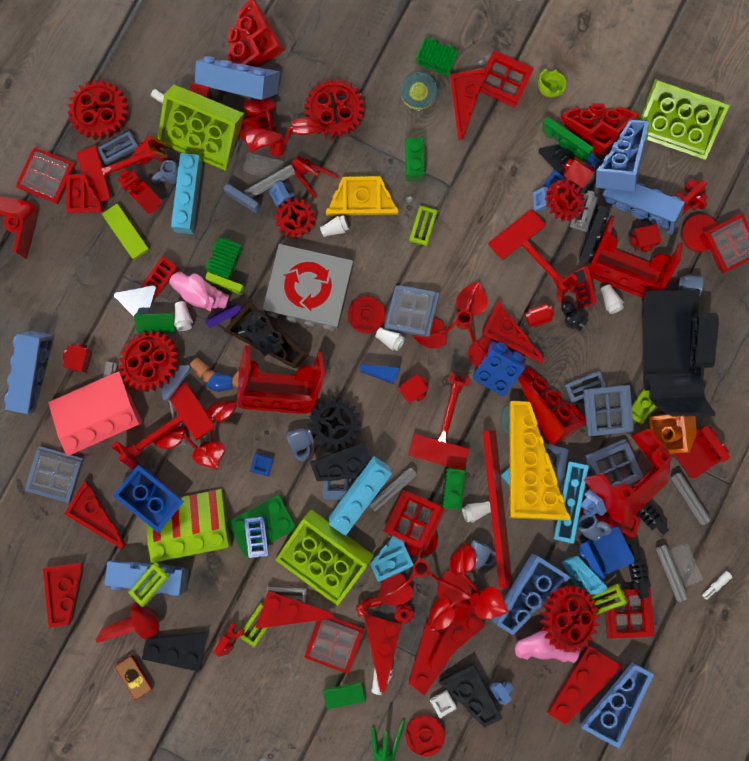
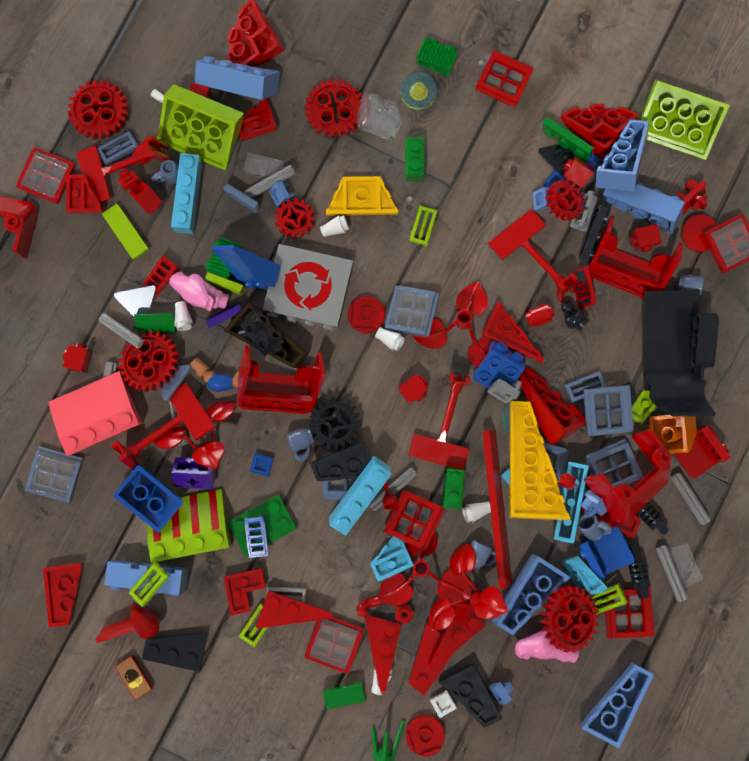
(26, 371): medium blue wedge -> none
(91, 514): red wing -> none
(121, 330): none -> light grey axle
(189, 474): none -> dark purple brick
(226, 645): red plate -> none
(239, 585): none -> red plate
(248, 267): none -> blue slope
(260, 138): red plant -> none
(303, 166): red plant -> none
(324, 557): lime slope -> none
(379, 116): none -> clear slope
(383, 373): blue slope -> none
(389, 500): none -> red hinge
(465, 93): red wing -> none
(504, 391): none -> light grey bracket
(551, 83): lime hair -> none
(567, 481): none -> red plate
(584, 682): red wing -> none
(612, 301): white cone -> none
(716, 586): white pin -> none

